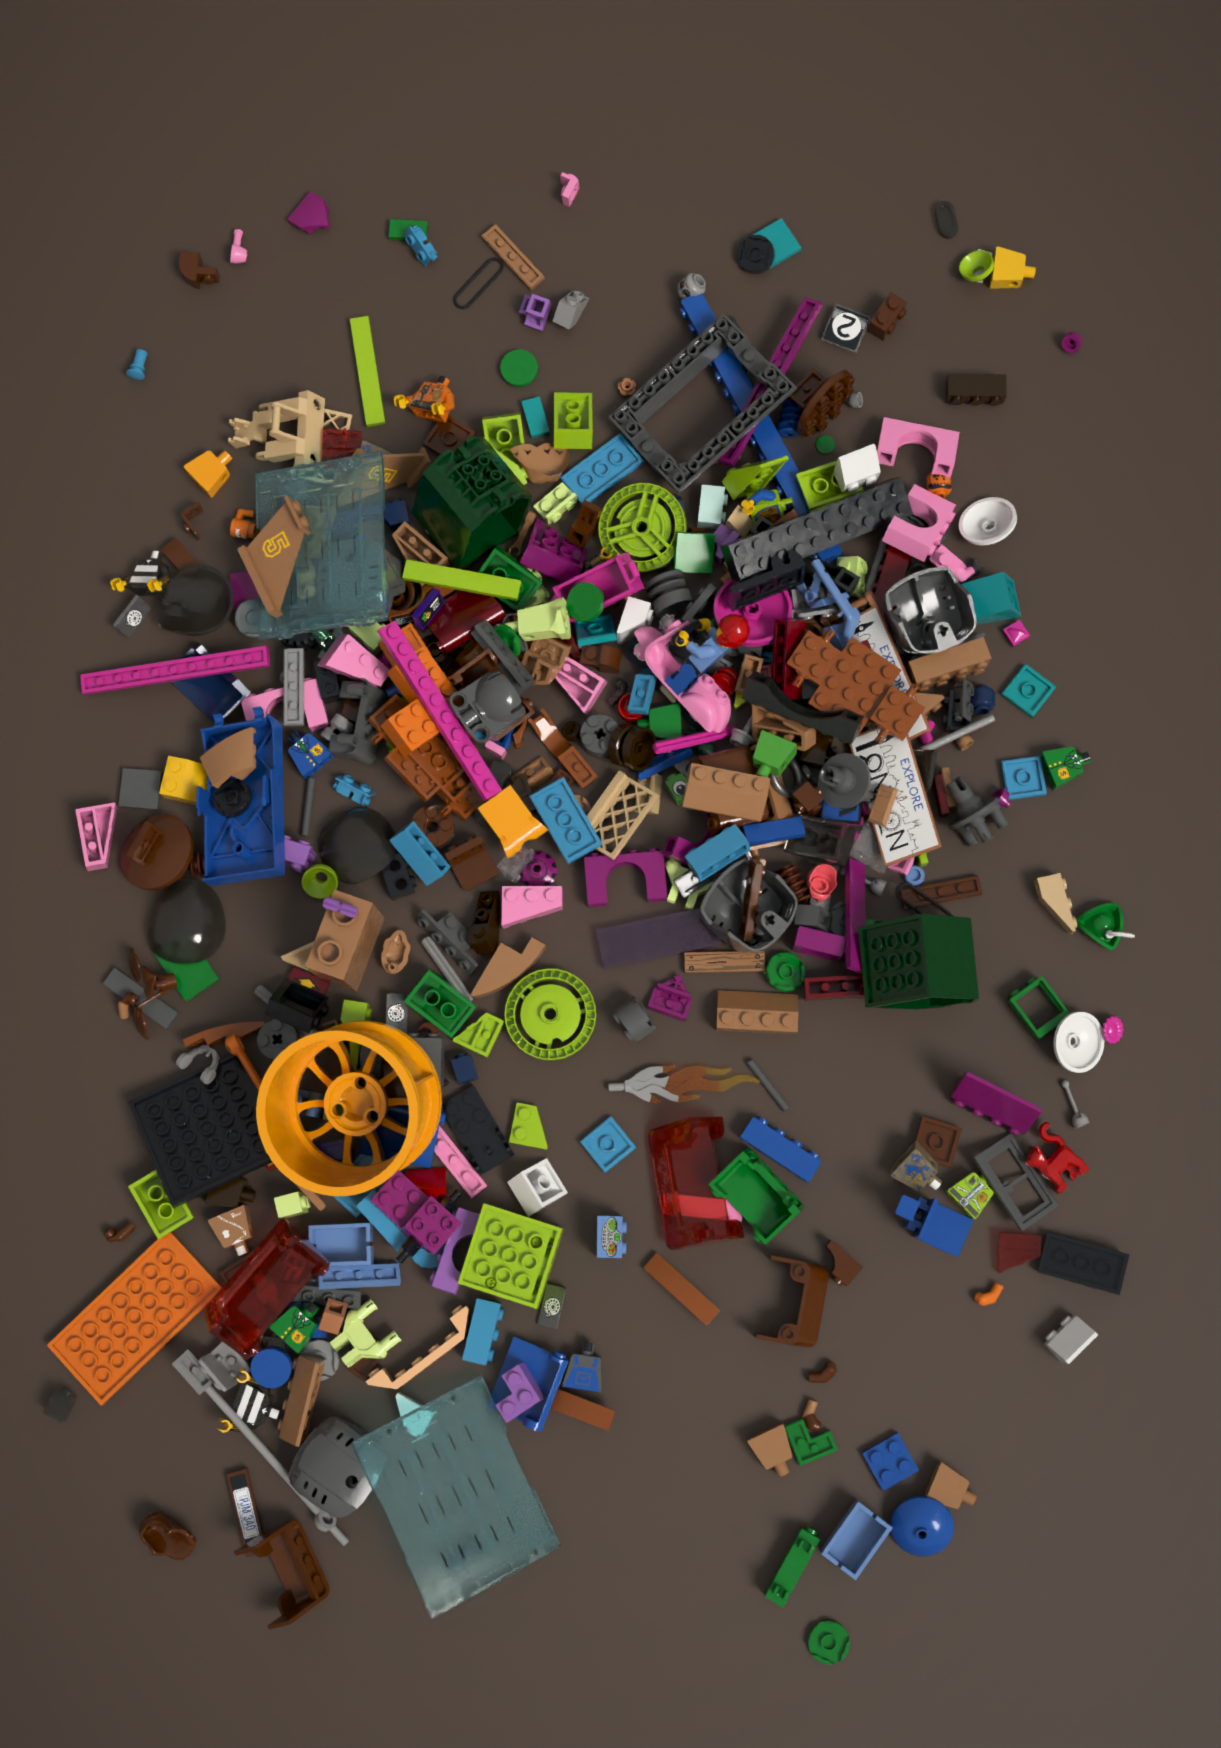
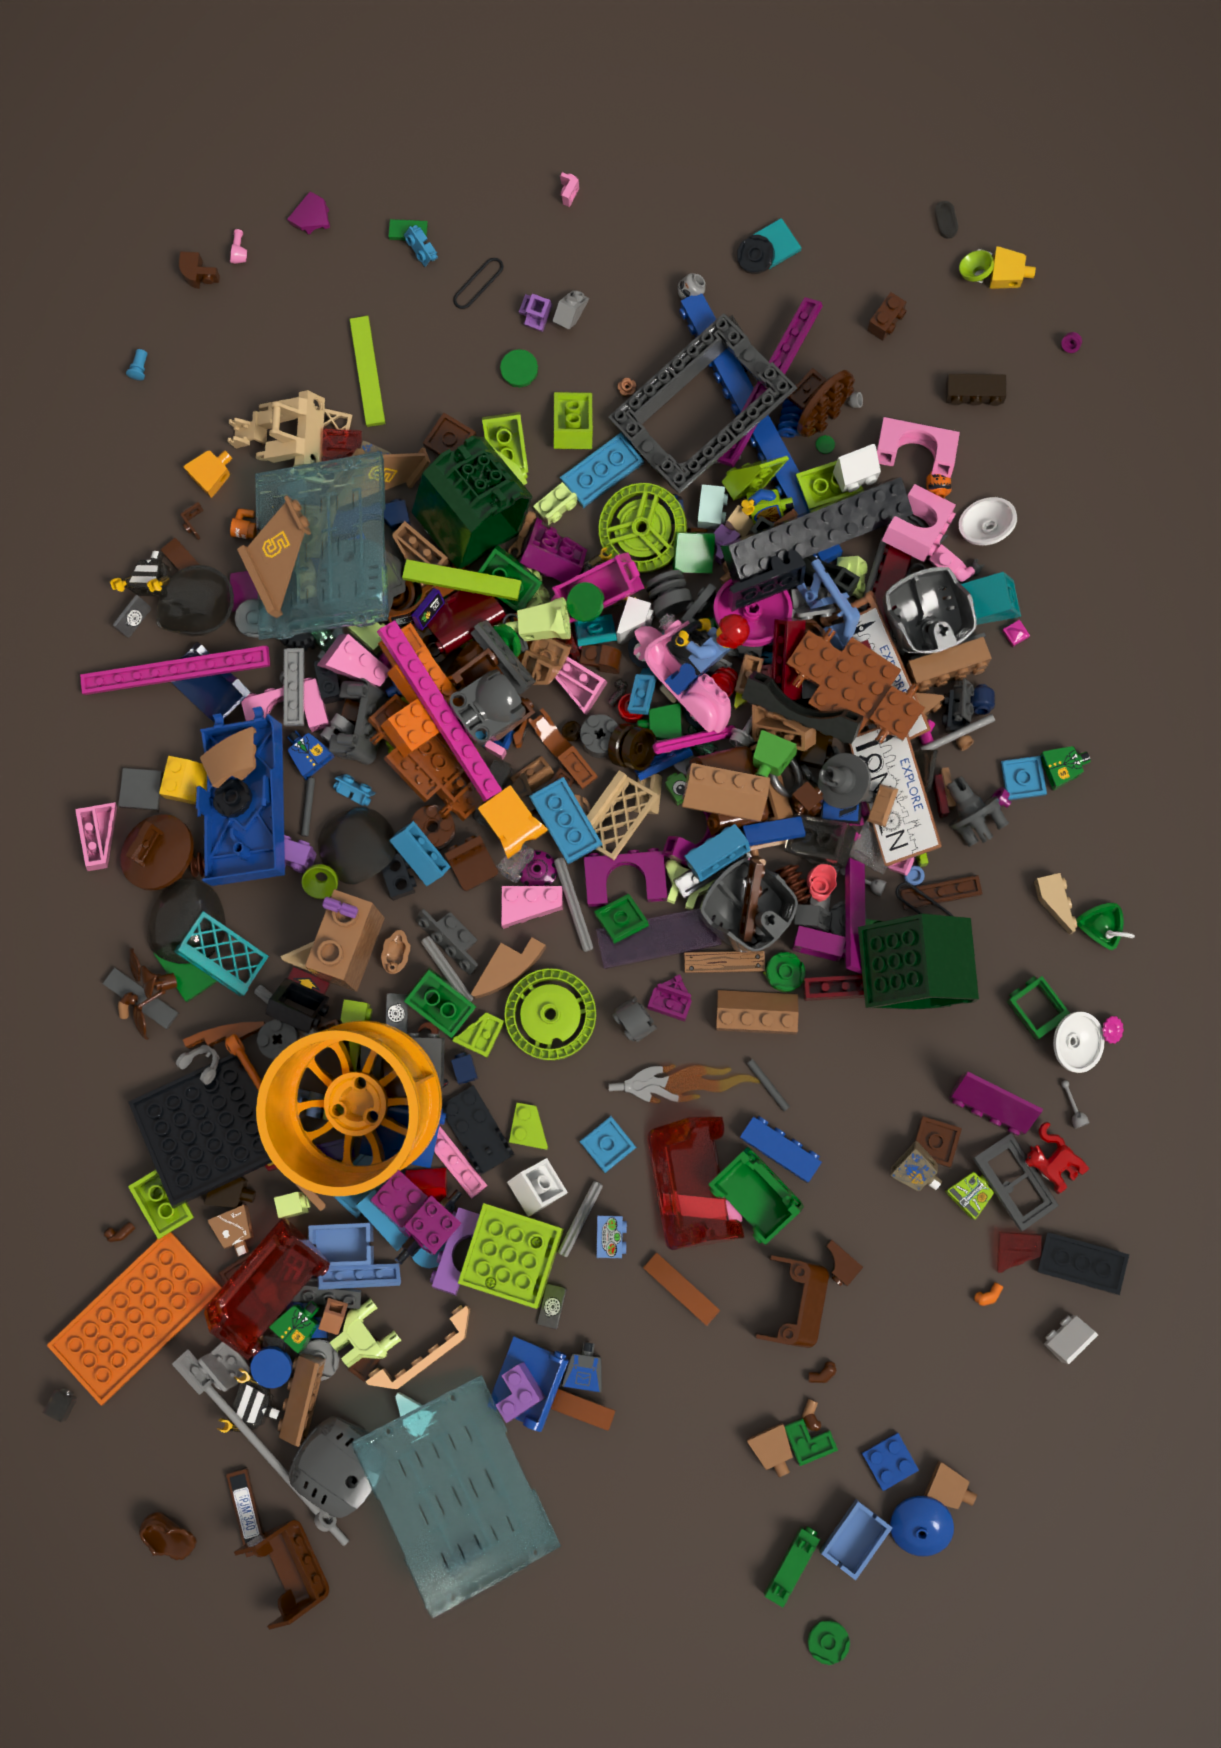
(215, 970): none -> teal fence
(430, 402): torso -> none
(483, 1331): dark azure brick -> none
(485, 924): dark brown slope -> none
(513, 257): medium nougat tile -> none
(535, 417): teal tile -> none
(538, 464): medium nougat piece -> none
(573, 904): none -> light grey axle
(580, 1219): none -> light grey axle
(585, 524): reddish brown brick -> none
(621, 918): none -> green tile
(846, 328): slope -> none
(934, 1223): blue piece -> none
(1028, 690): teal tile -> none

